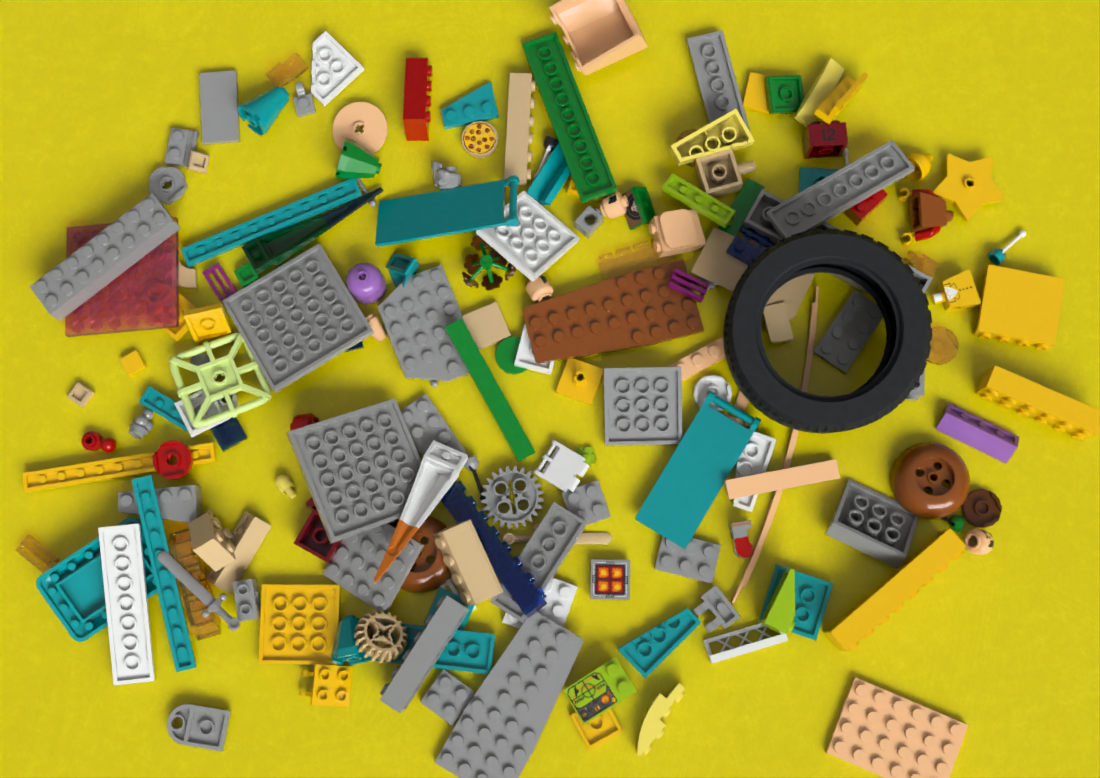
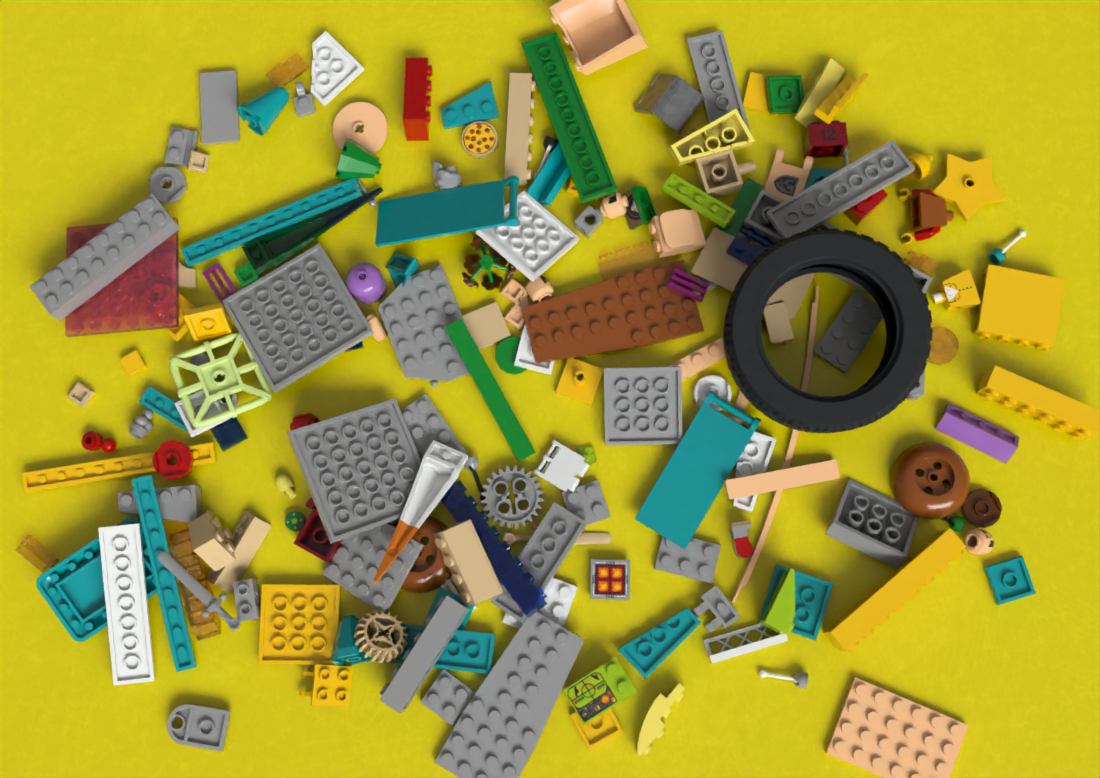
(294, 521): none -> green tile
(518, 295): none -> light nougat tile
(670, 100): none -> flat silver piece
(786, 179): none -> light nougat flag
(800, 679): none -> hinge
(1009, 580): none -> teal tile

